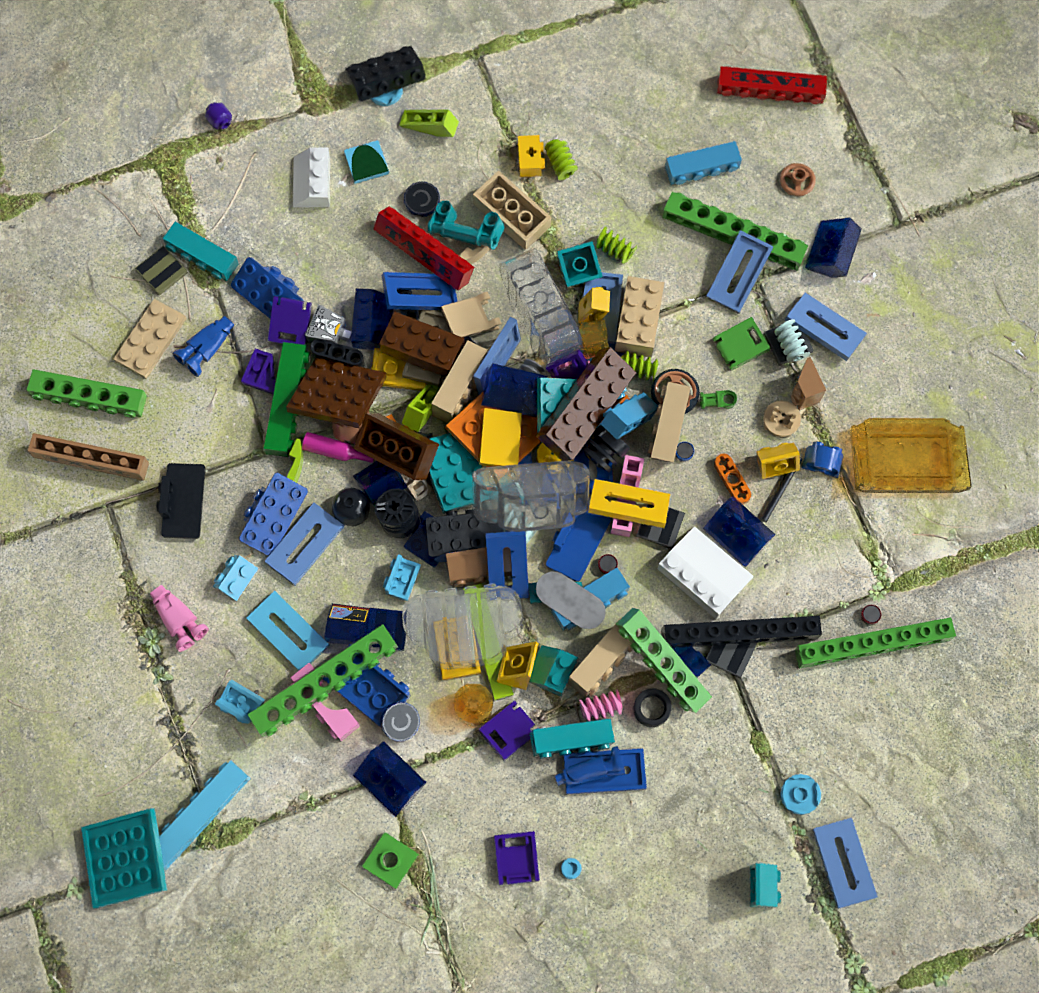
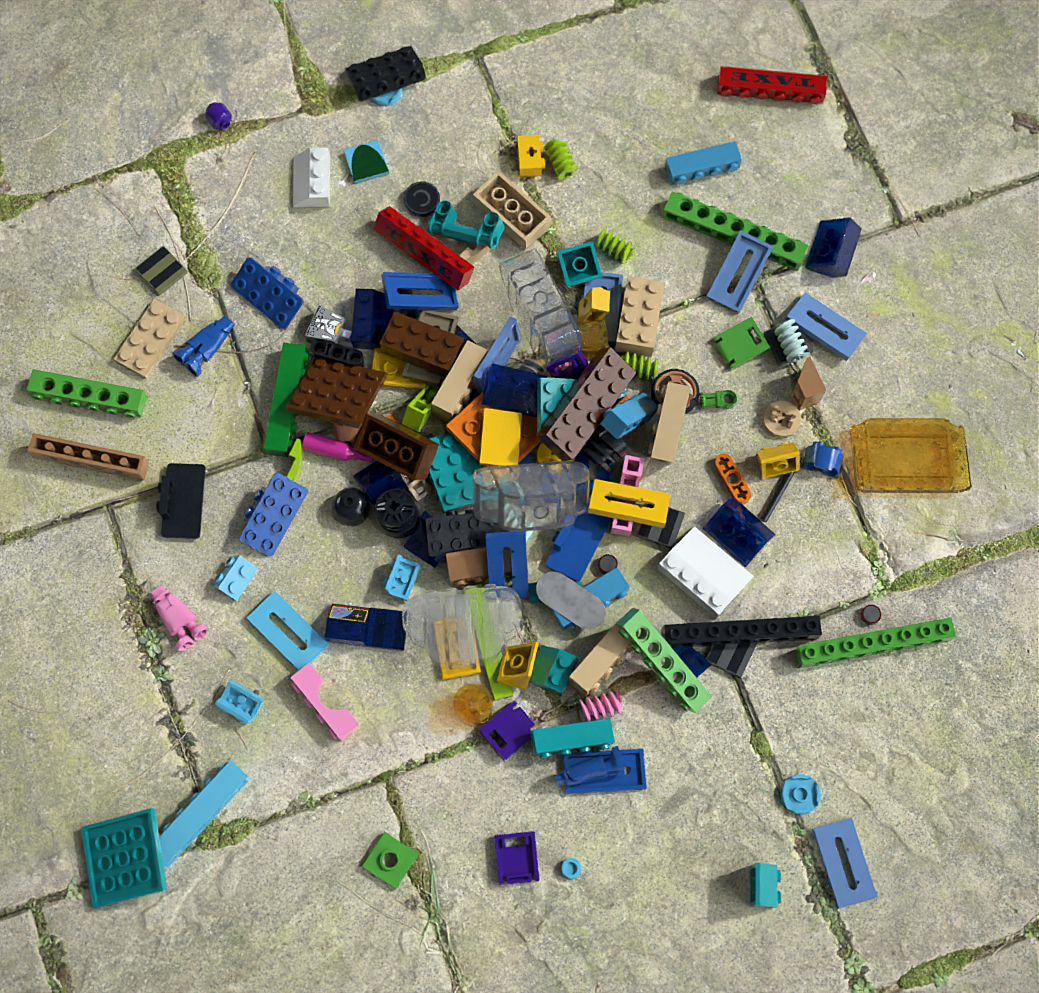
(200, 251): teal brick -> none
(260, 372): dark purple wing -> none
(260, 716): bright green brick -> none
(289, 318): dark purple container -> none
(295, 571): medium blue piece -> none
(372, 690): blue bracket -> none
(389, 778): clear blue slope -> none
(400, 721): tile -> none
(431, 121): lime slope -> none
(468, 316): tan flag -> none
(652, 722): black tyre -> none
(684, 451): flat silver tile -> none
(801, 171): nougat piece -> none

